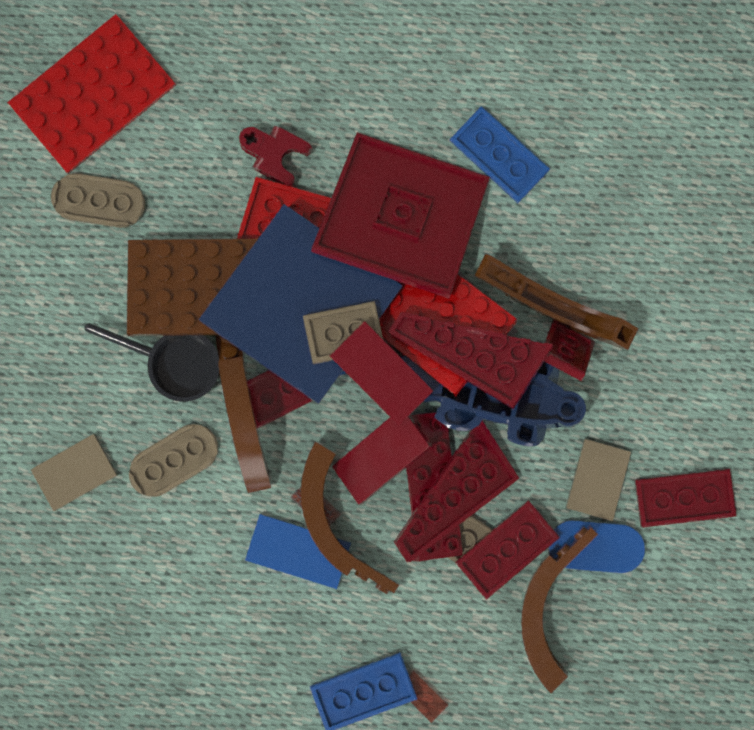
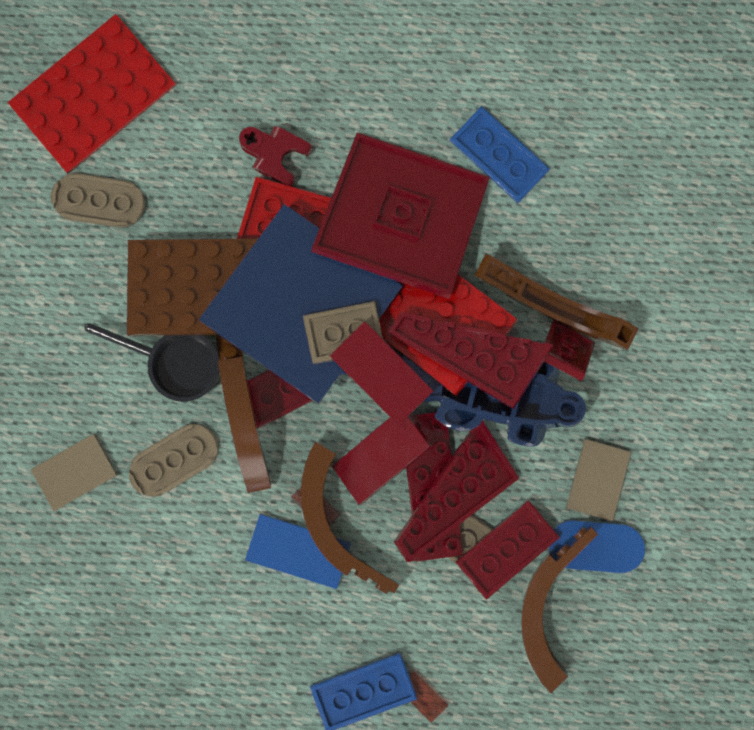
(685, 498): dark red tile -> none

